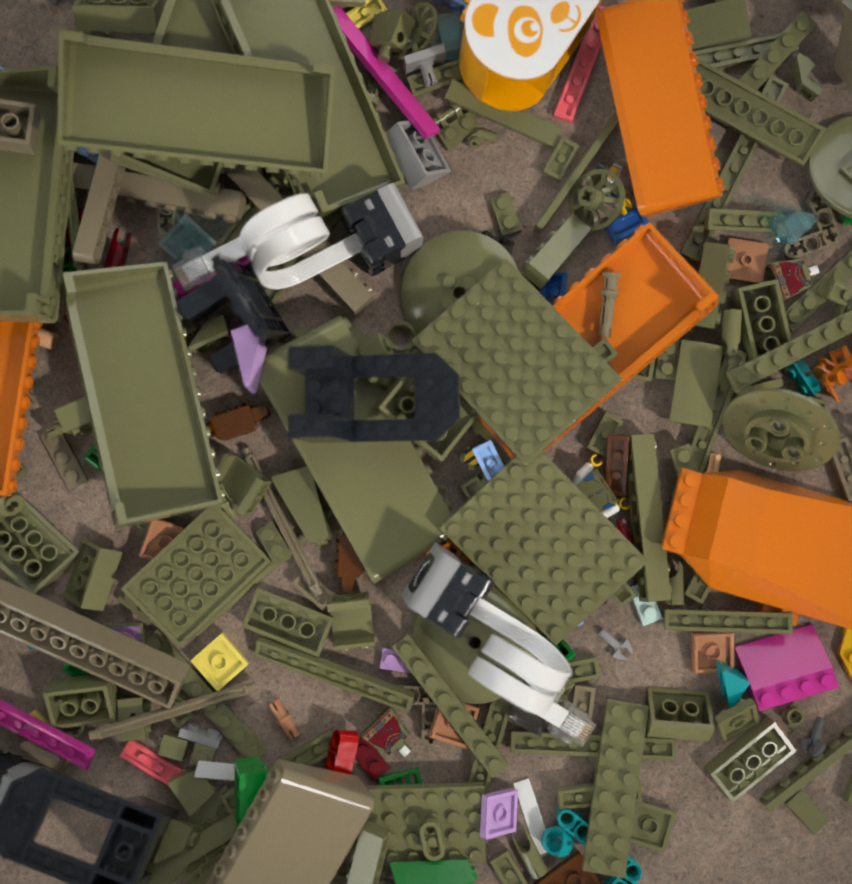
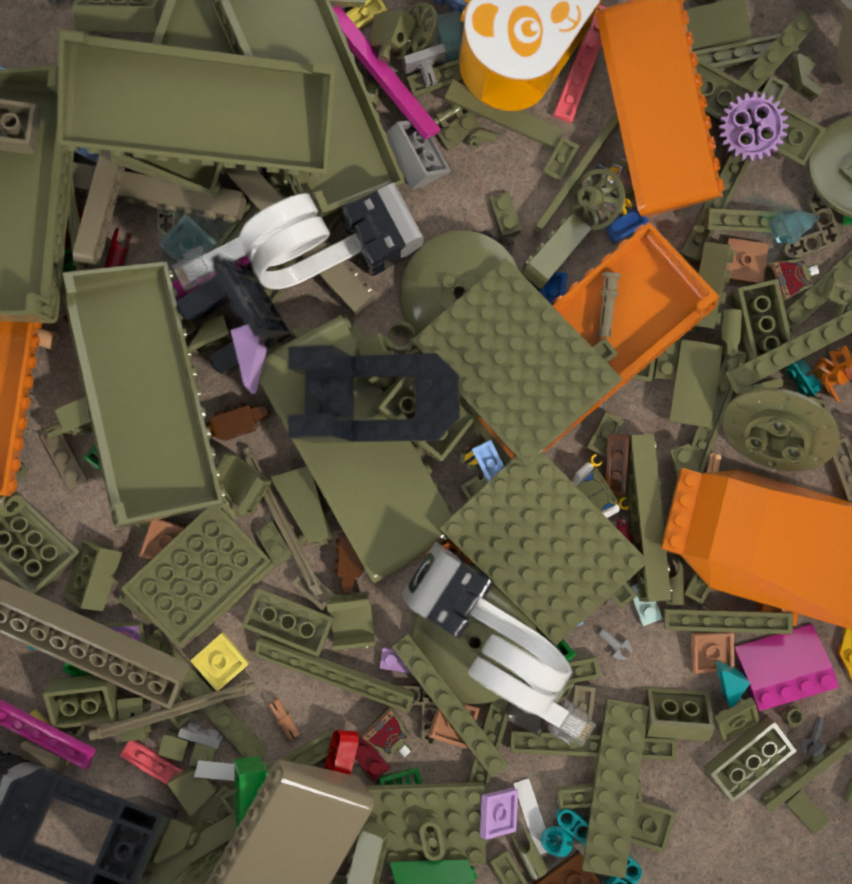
(772, 123): none -> lavender gear

